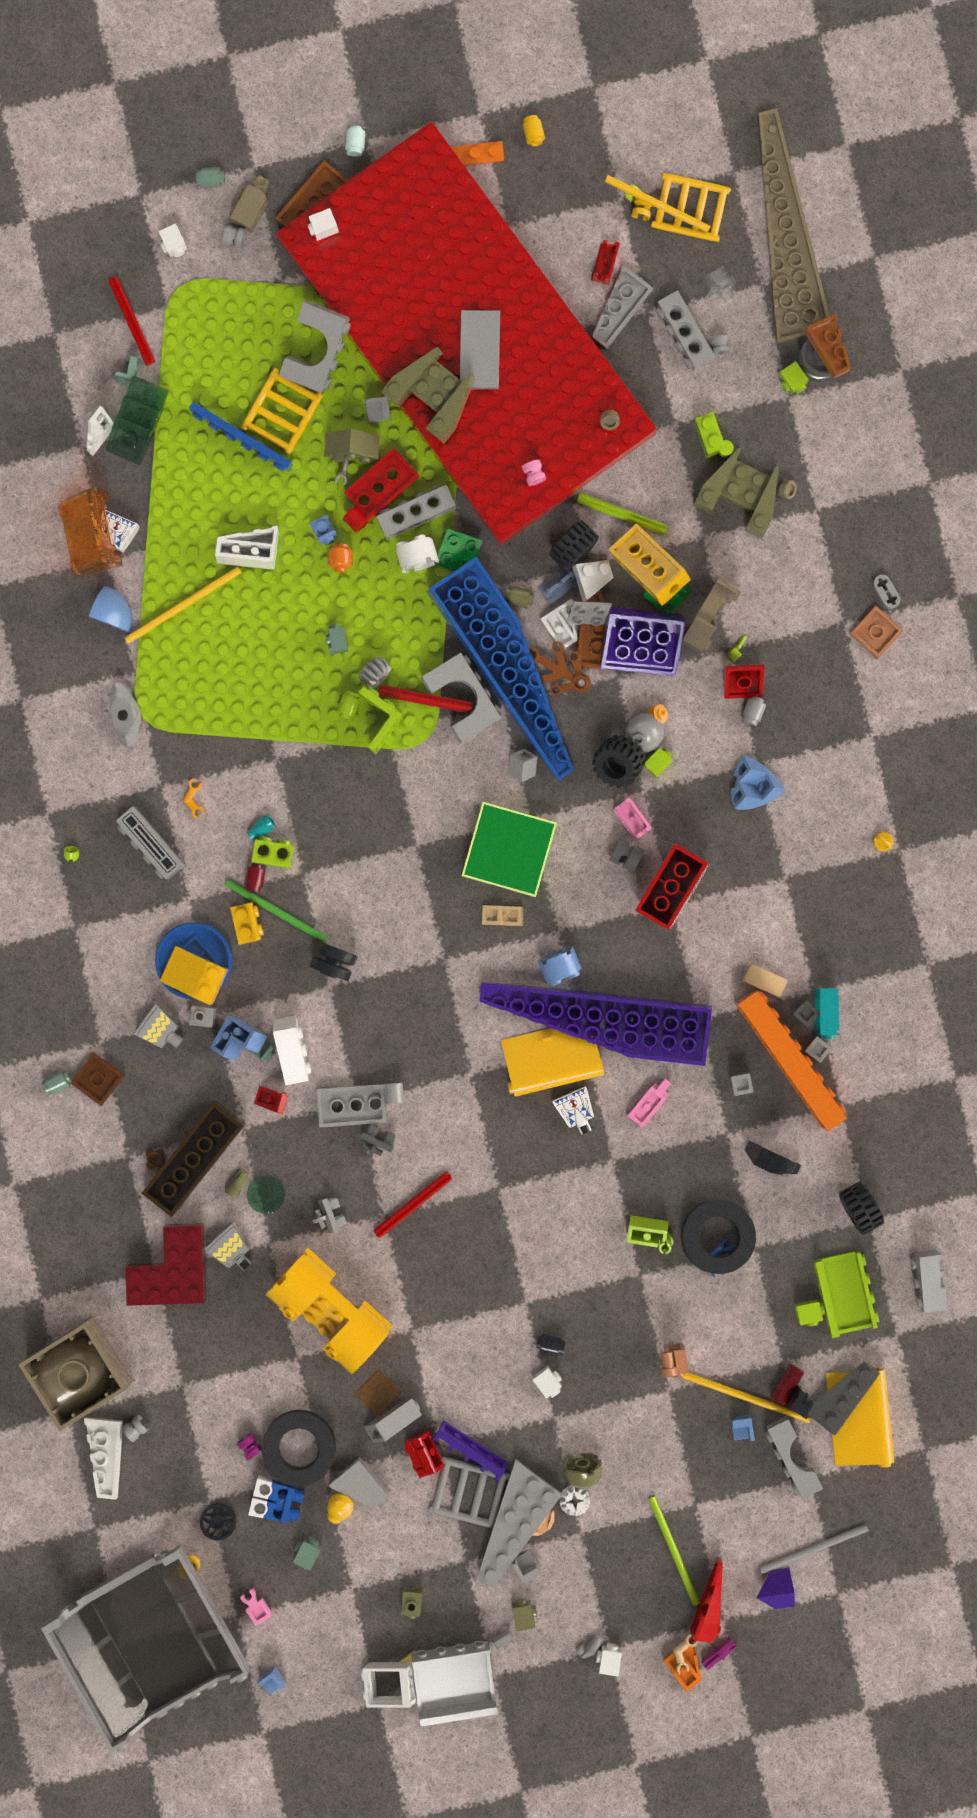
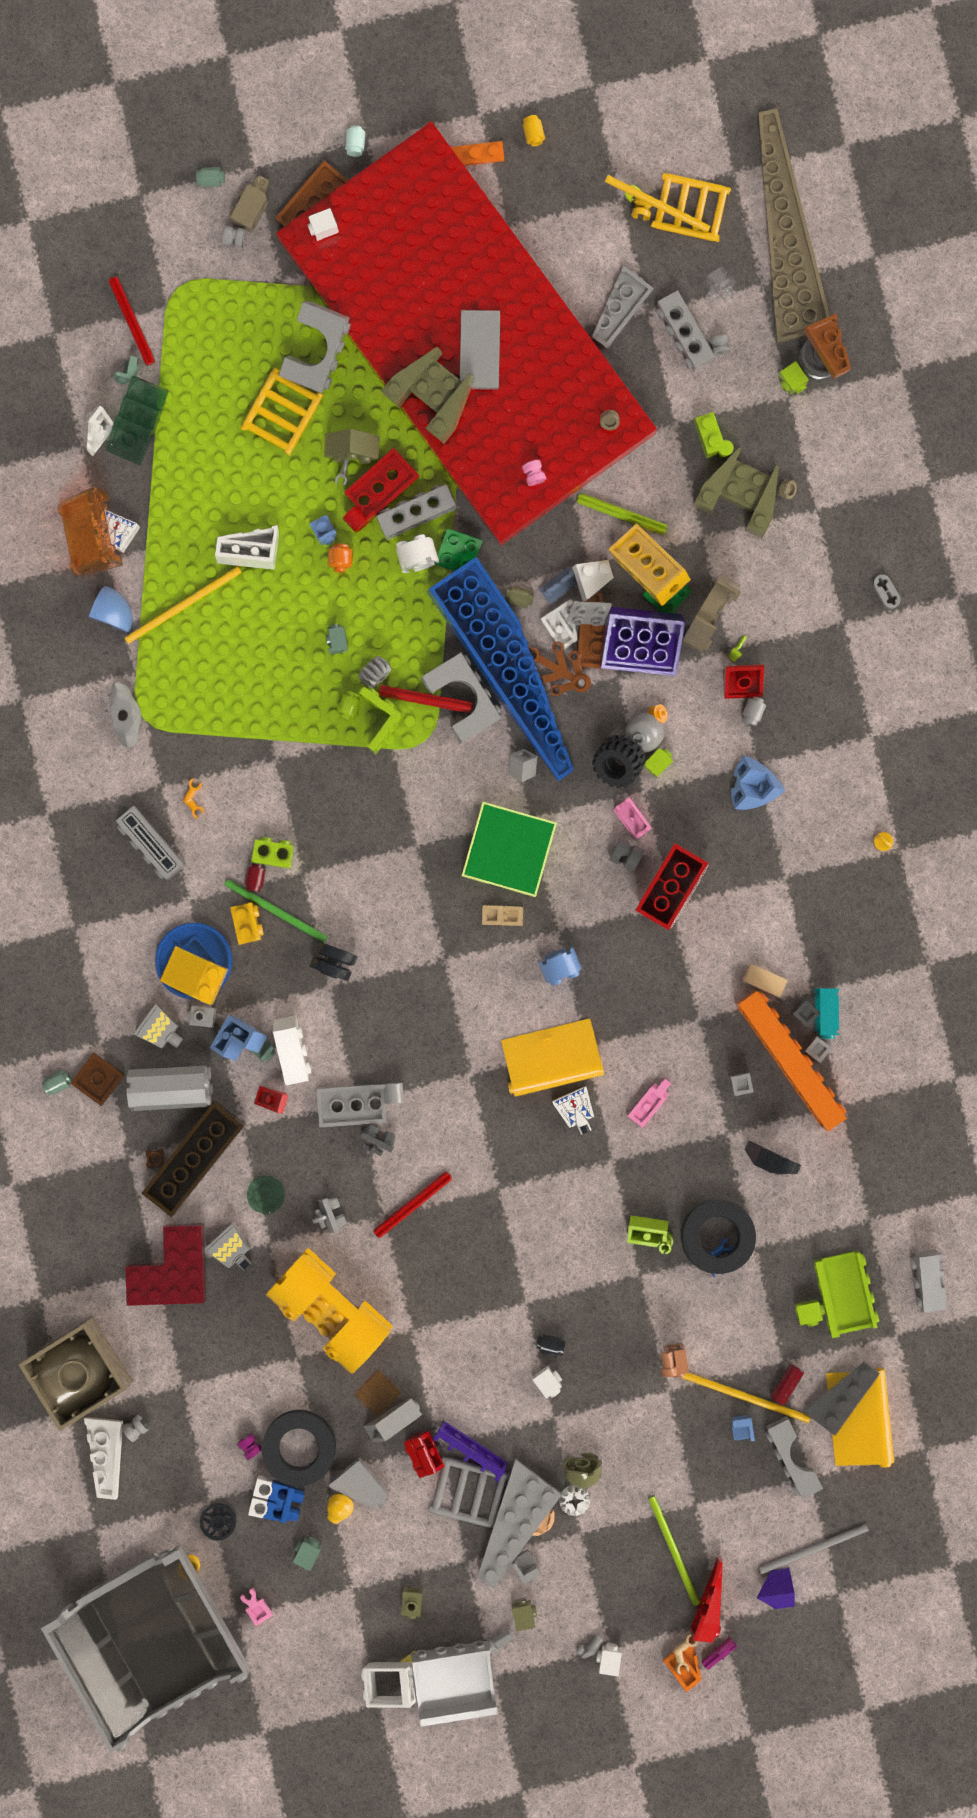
(71, 855): lime hinge -> none
(169, 1088): none -> light grey brick
(172, 241): white brick -> none
(235, 434): blue plate -> none
(235, 1187): olive pin -> none
(262, 826): teal cone -> none
(272, 1680): medium blue panel -> none
(378, 409): light grey panel -> none
(573, 545): black tyre -> none
(605, 262): red hinge -> none
(617, 1022): dark purple wedge -> none
(797, 1401): black hinge -> none
(861, 1208): black tyre -> none
(876, 632): nougat tile -> none

